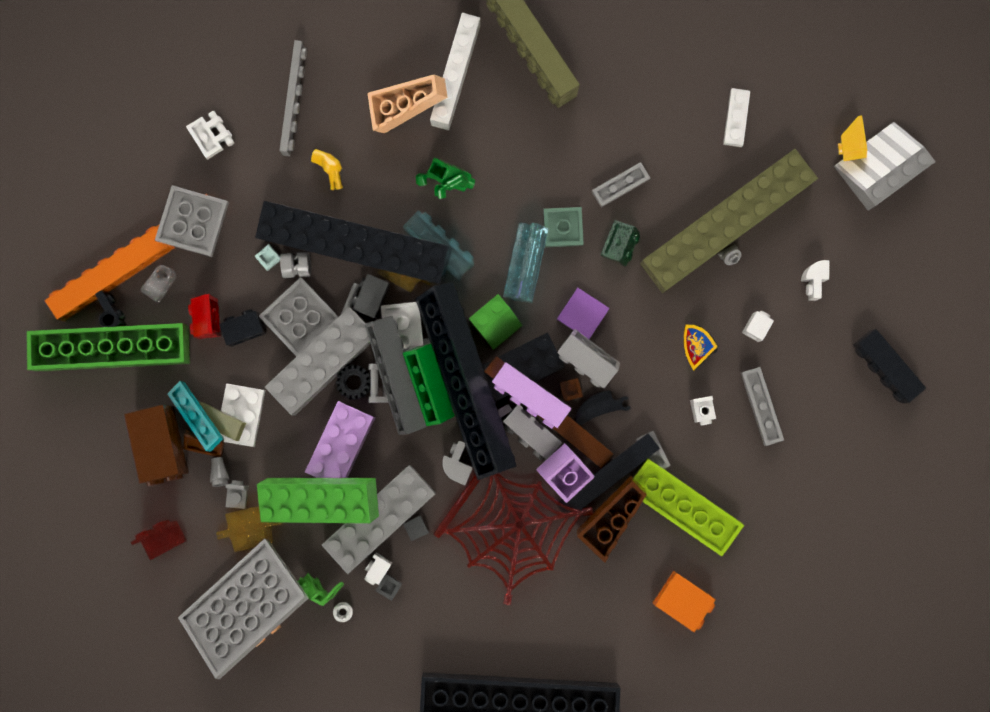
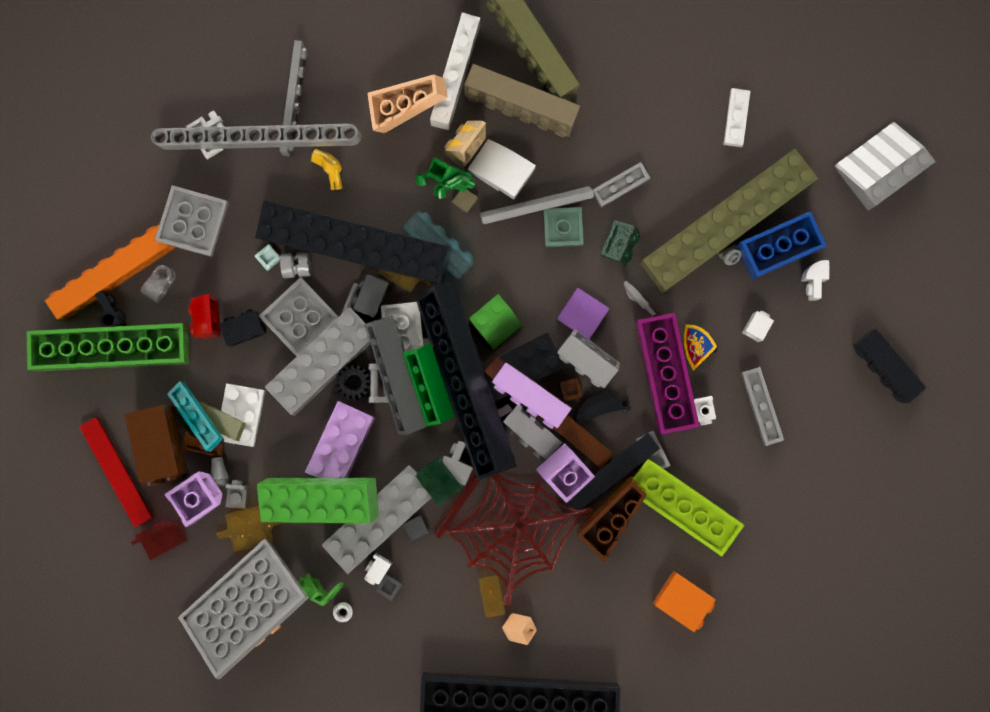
(116, 472): none -> red tile
(195, 497): none -> lavender slope
(247, 133): none -> light grey beam
(439, 482): none -> clear green brick
(465, 200): none -> dark tan tile
(466, 142): none -> tan slope
(491, 596): none -> clear yellow plate
(501, 168): none -> white slope
(519, 628): none -> light nougat panel
(521, 101): none -> dark tan brick
(525, 262): clear light blue brick -> none
(536, 205): none -> light grey tile
(634, 295): none -> light grey hand
(666, 374): none -> magenta brick
(781, 245): none -> blue brick
(853, 141): yellow slope -> none

